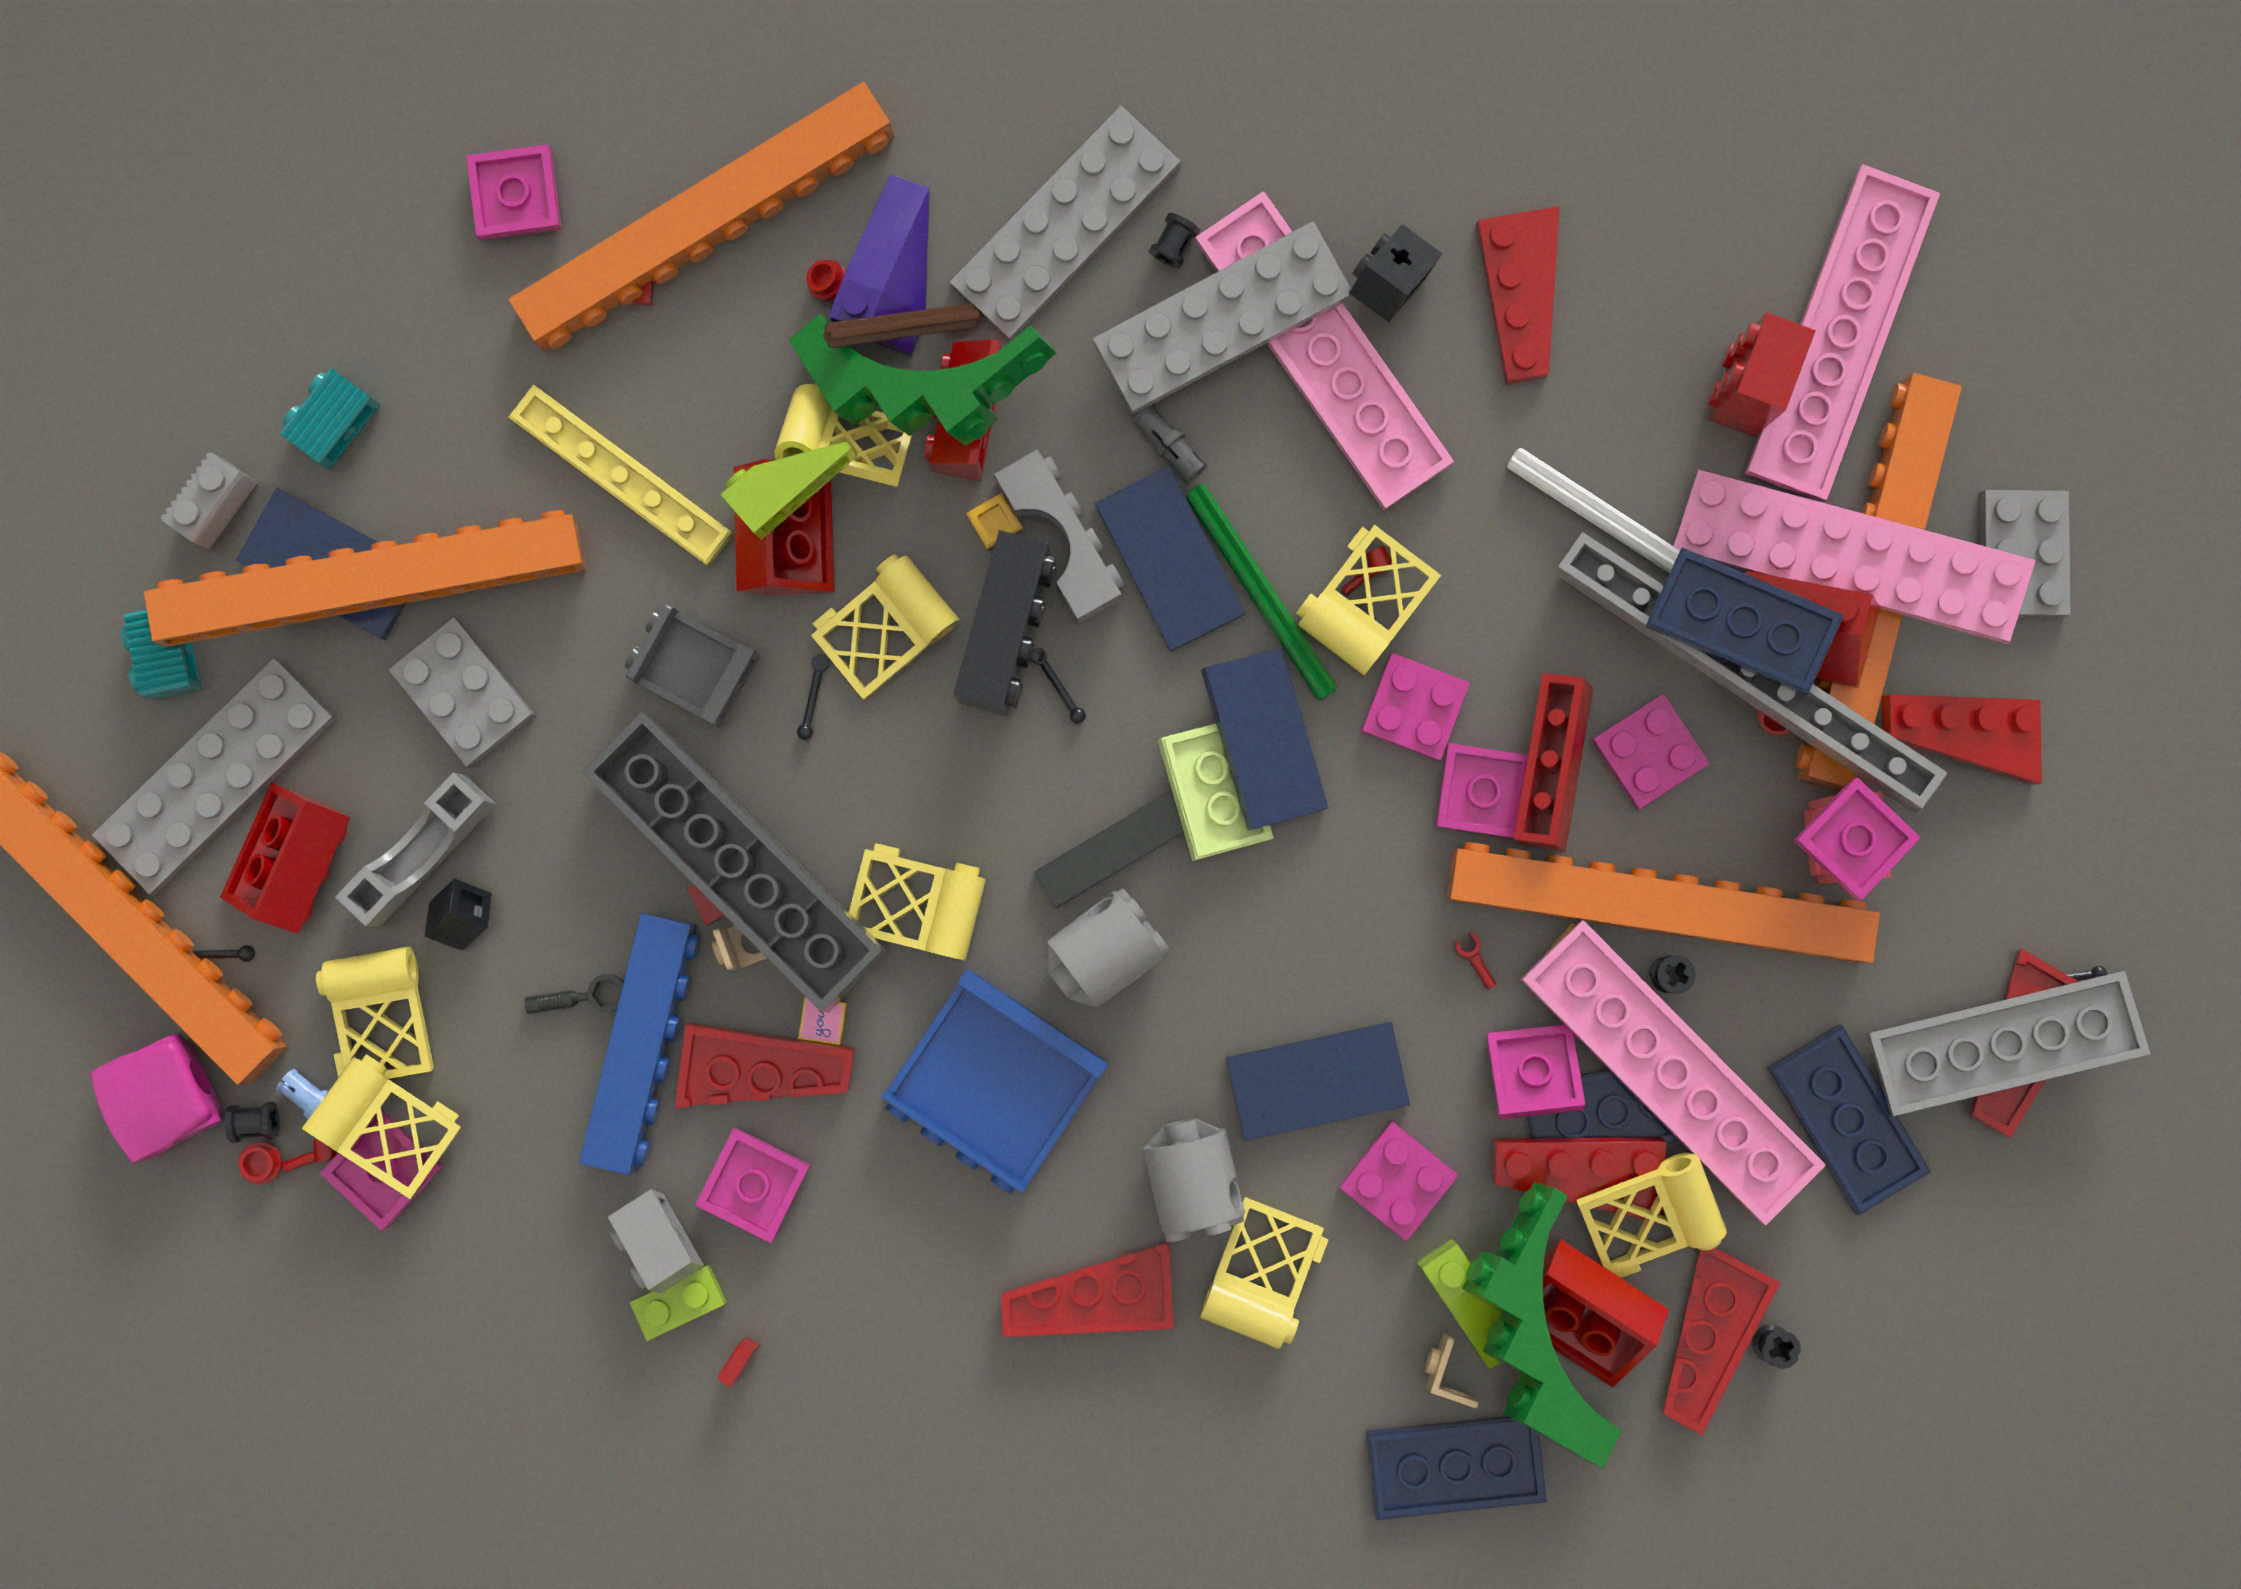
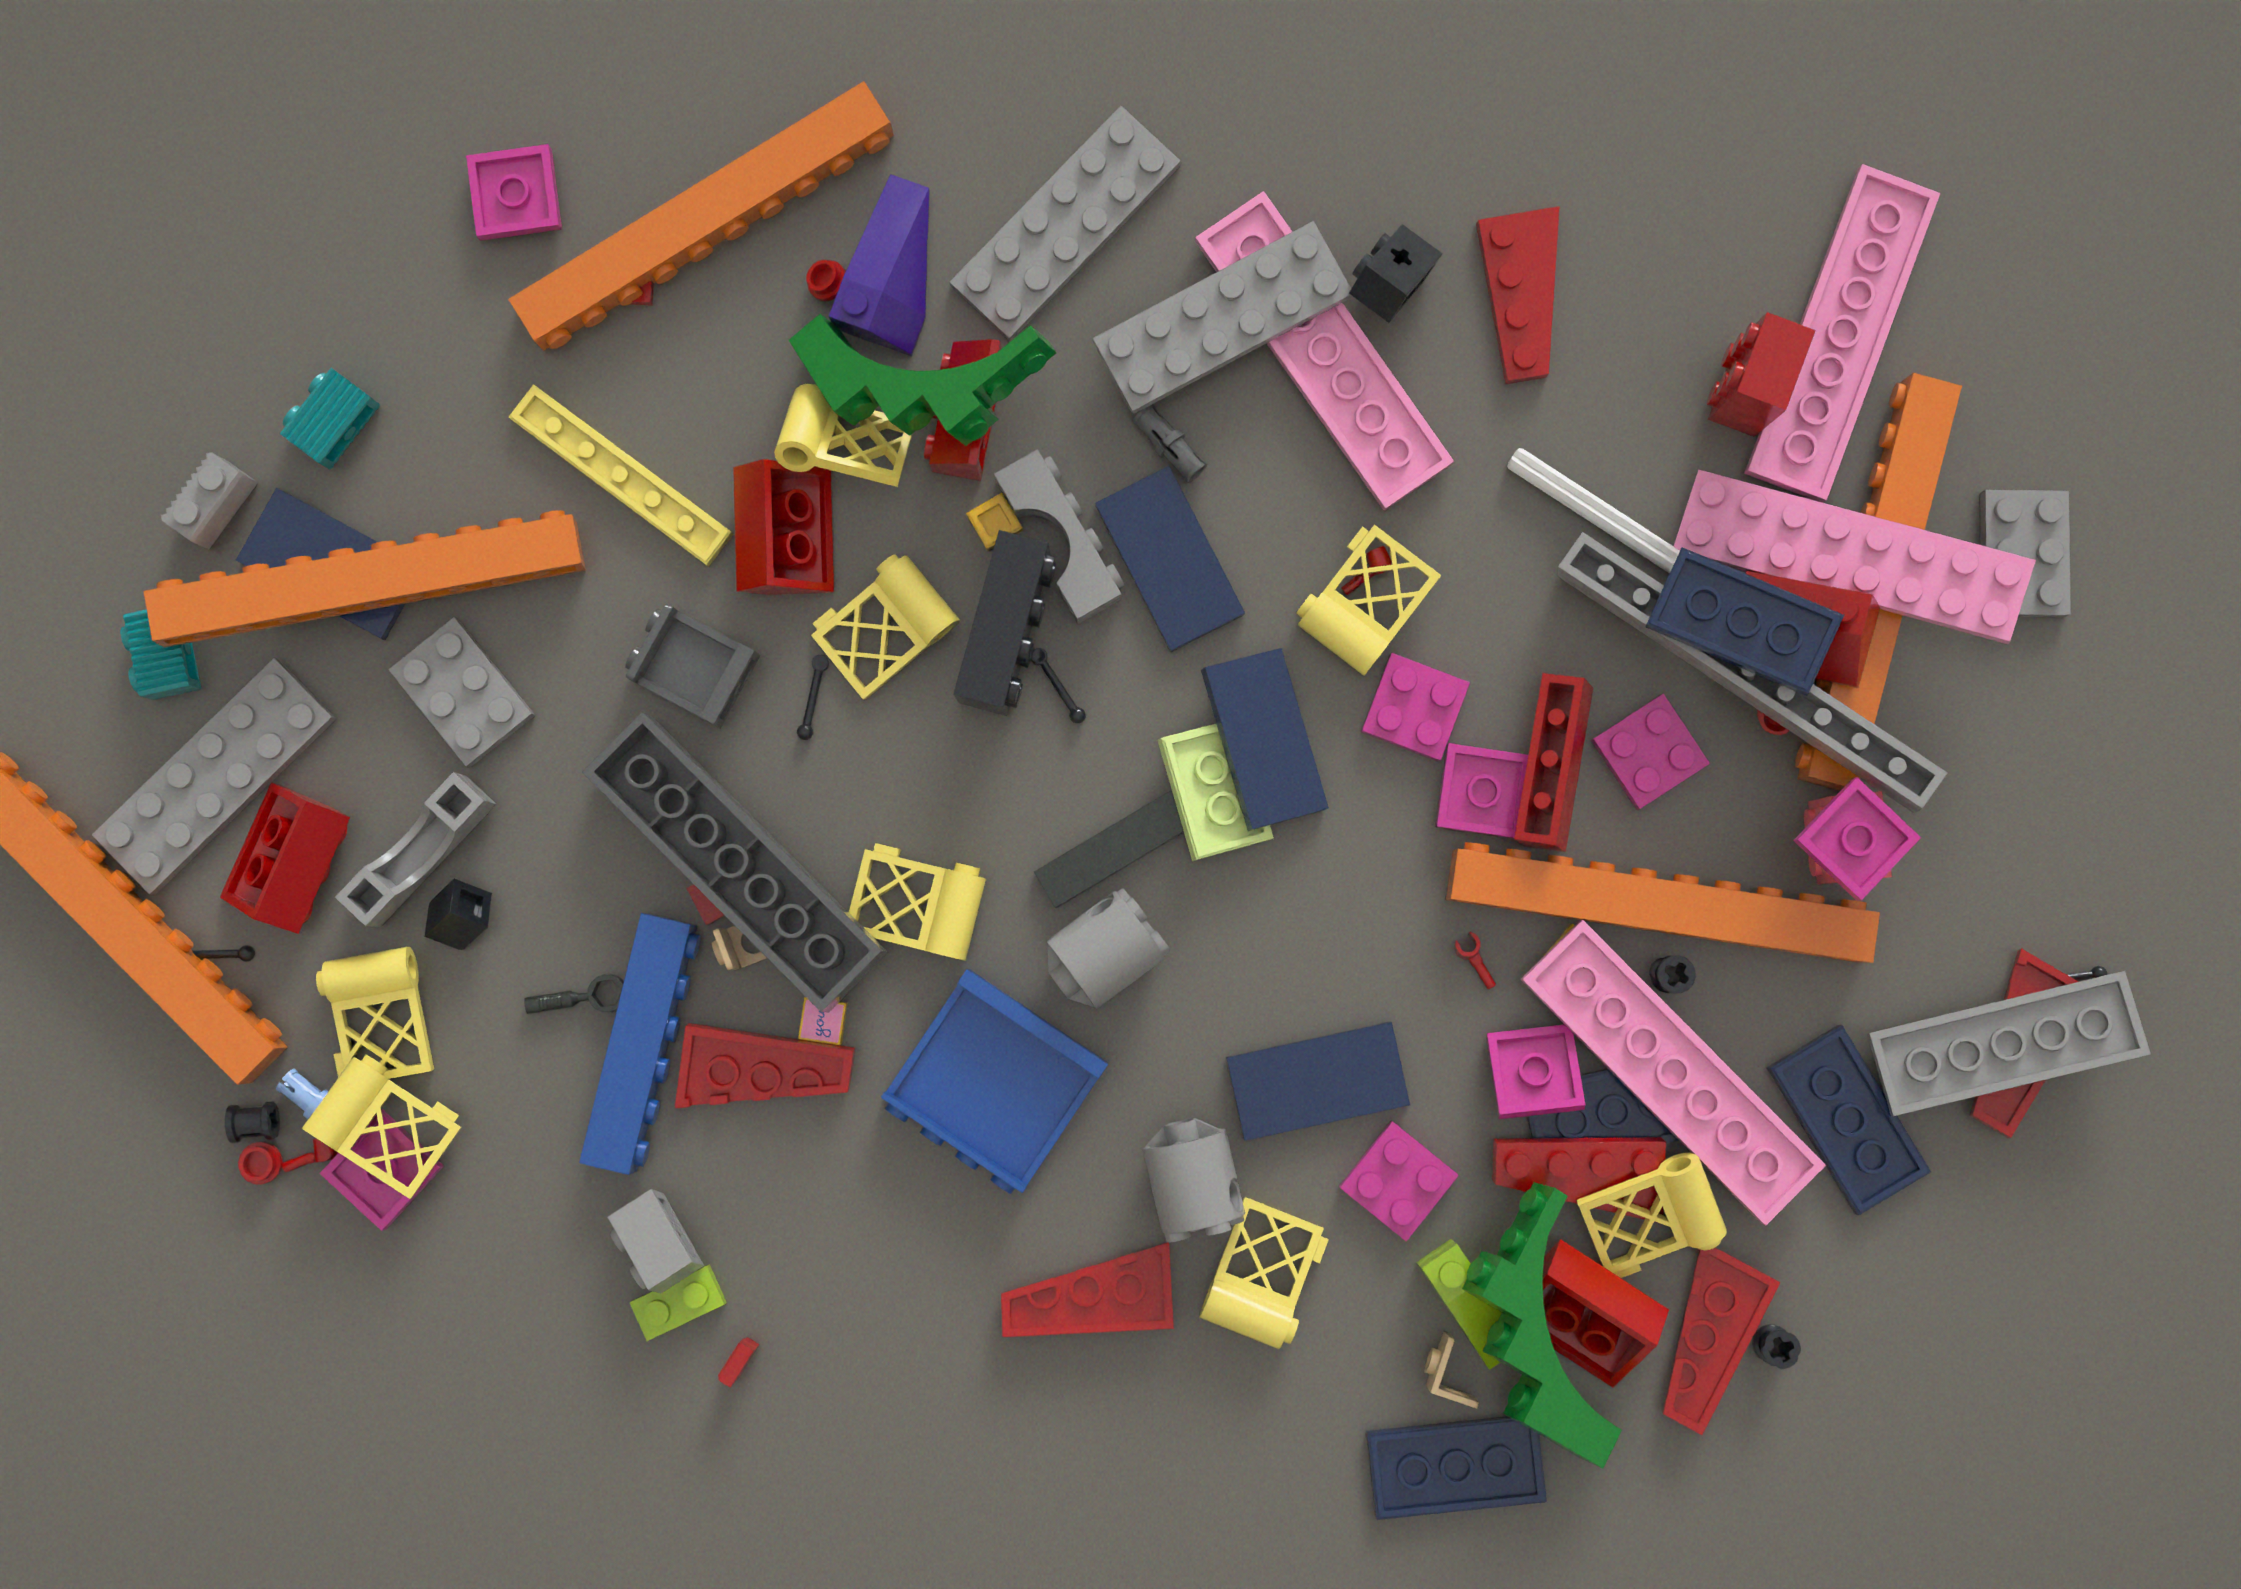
(156, 1098): dark pink piece -> none
(753, 1185): dark pink plate -> none
(779, 487): lime slope -> none
(900, 325): reddish brown axle -> none
(1174, 240): black bush -> none
(1261, 592): green axle -> none
(1973, 730): red wing -> none

